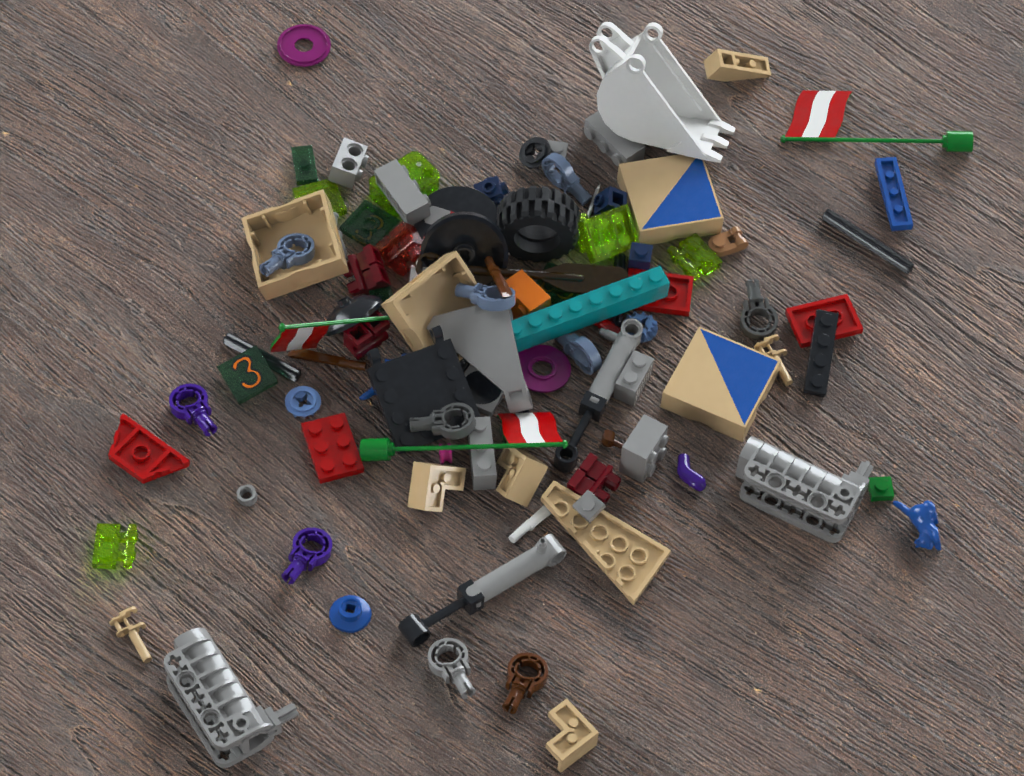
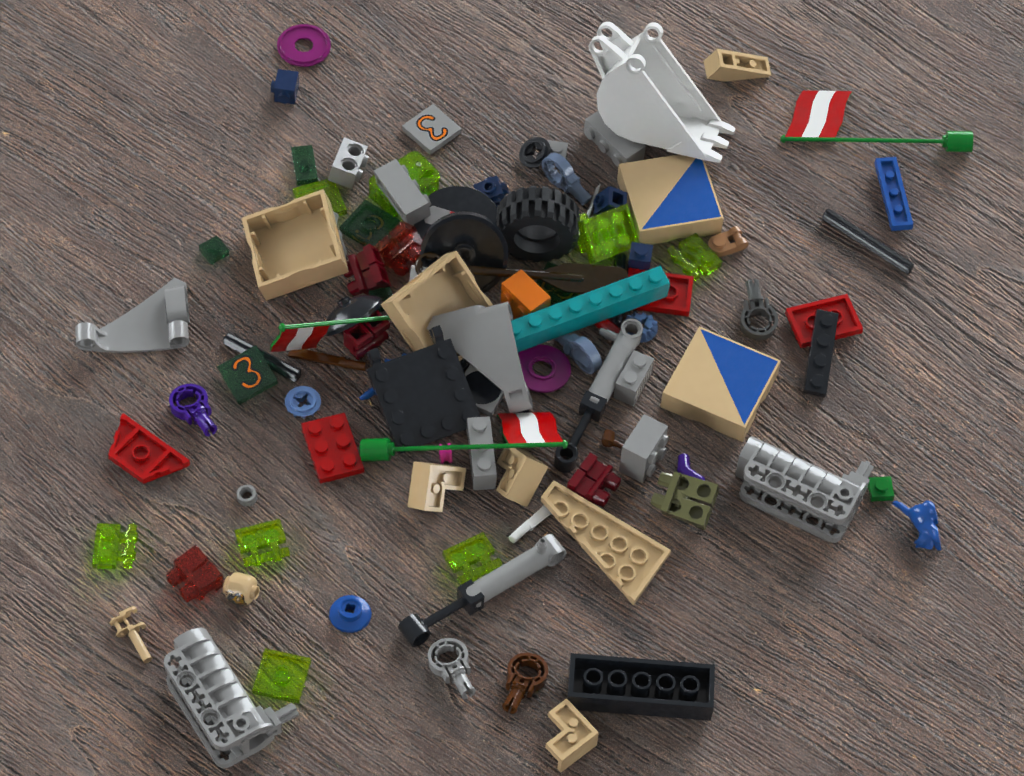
(150, 326): none -> light grey panel
(197, 574): none -> clear red hips
(214, 250): none -> clear green plate
(241, 588): none -> tan head
(262, 536): none -> clear neon green plate
(281, 676): none -> clear neon green plate
(285, 86): none -> dark blue brick
(285, 258): sand blue pin -> none
(303, 558): dark purple pin -> none
(431, 129): none -> light grey tile
(439, 421): dark grey pin -> none
(468, 553): none -> clear neon green plate
(484, 296): sand blue pin -> none
(499, 280): reddish brown piece -> none
(588, 506): light grey plate -> none
(641, 686): none -> black brick
(679, 497): none -> olive hips
(776, 354): tan piece -> none

